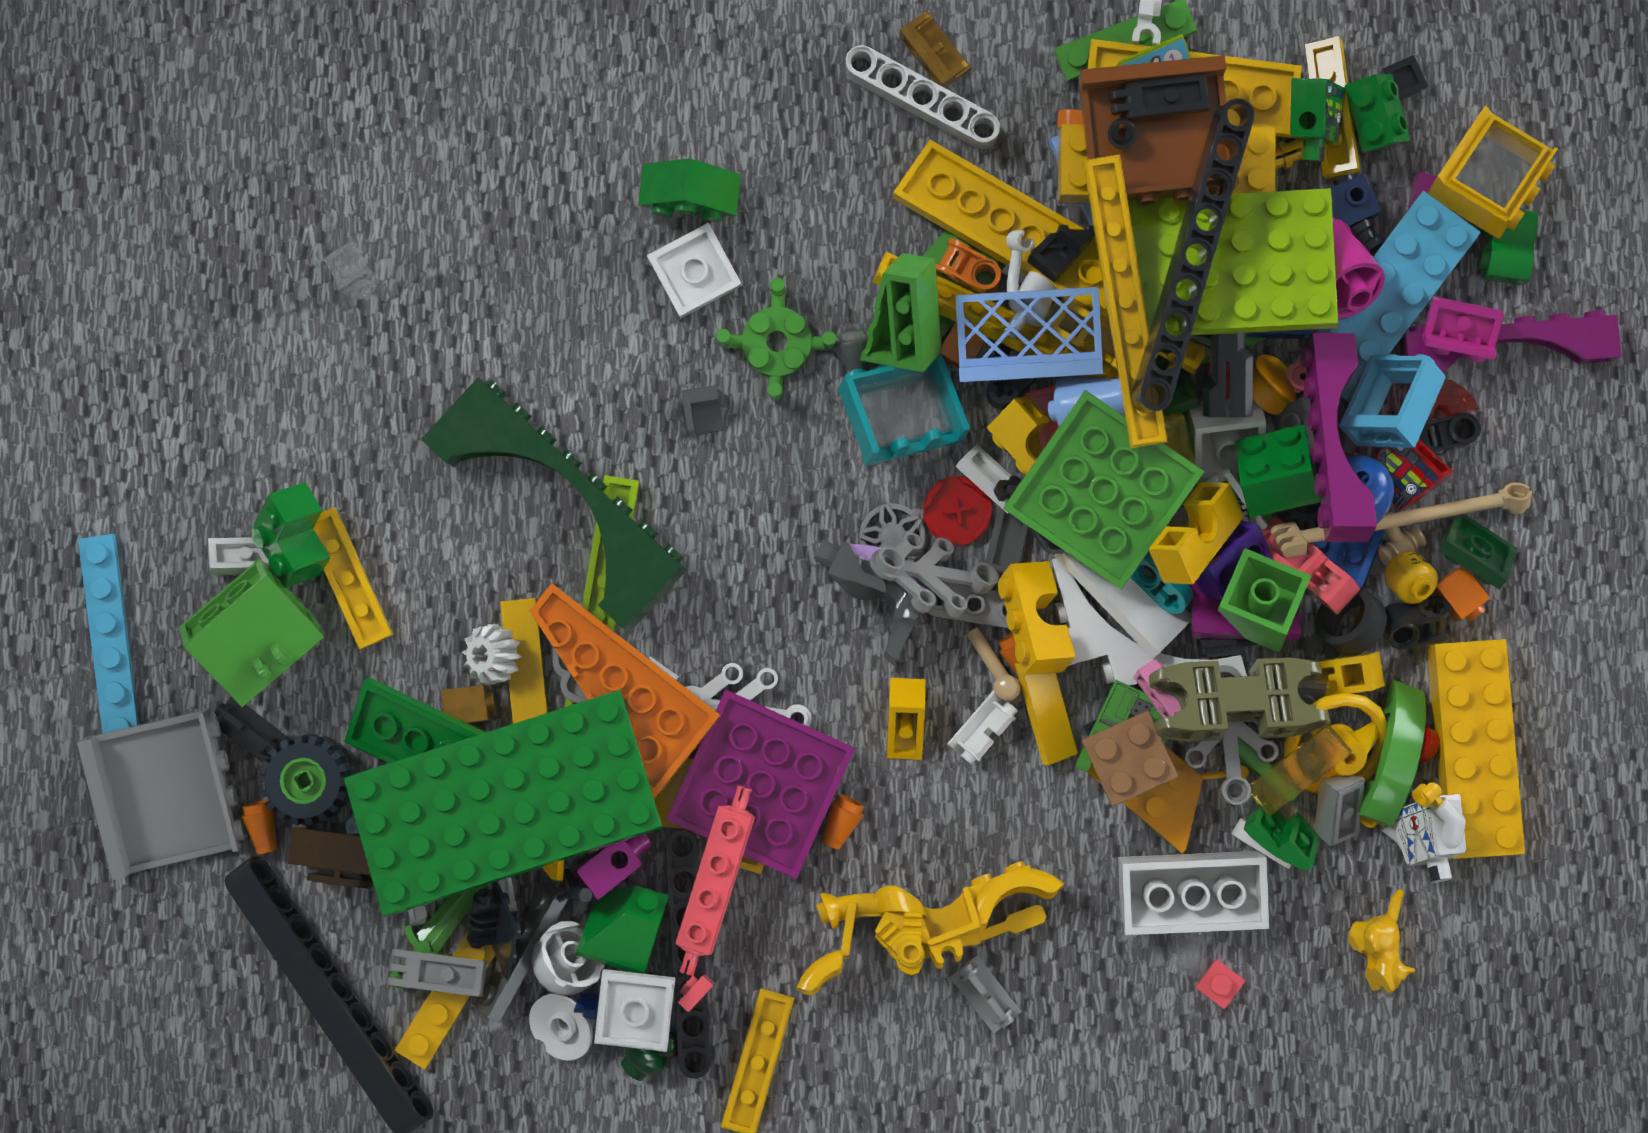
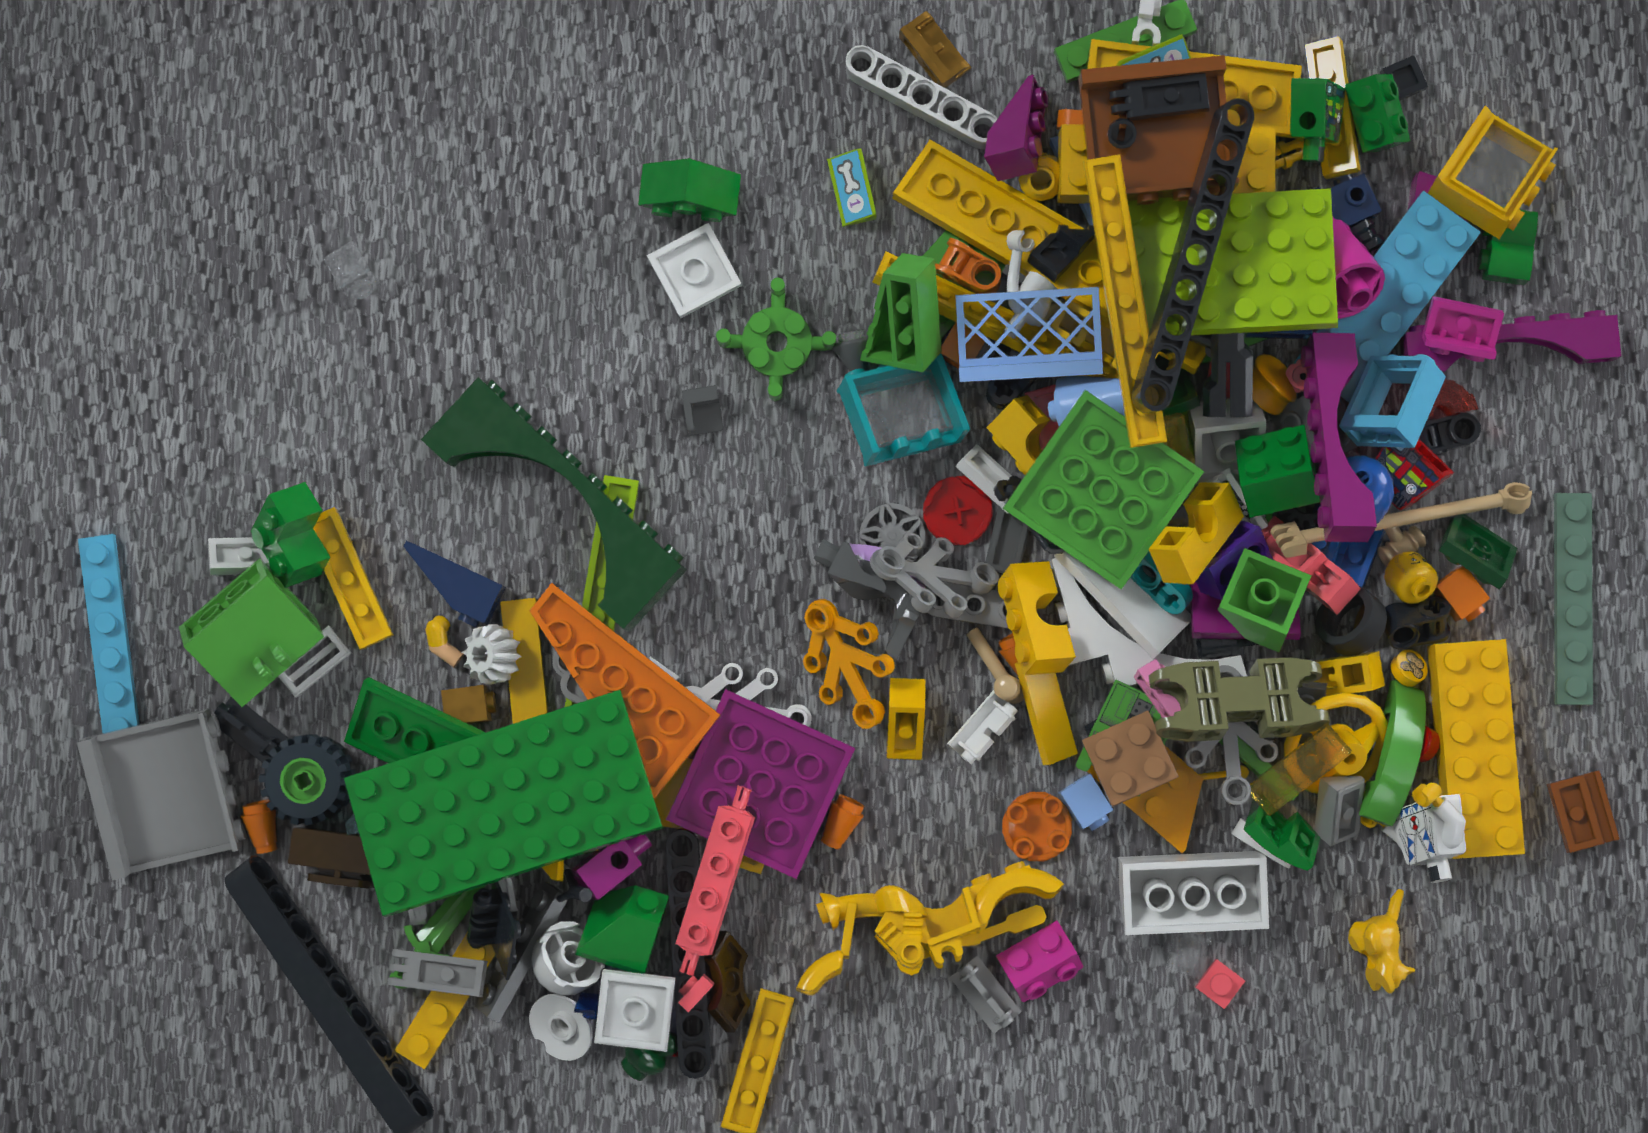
(336, 643): none -> white tile
(438, 643): none -> arm
(460, 587): none -> dark blue slope
(728, 995): none -> dark brown tile
(843, 658): none -> light orange plant
(852, 188): none -> slope
(1016, 135): none -> magenta slope
(1037, 826): none -> orange dish
(1040, 962): none -> dark pink bracket
(1043, 183): none -> yellow head
(1086, 803): none -> light blue brick
(1409, 668): none -> yellow tile
(1573, 599): none -> sand green plate
(1583, 811): none -> dark orange plate

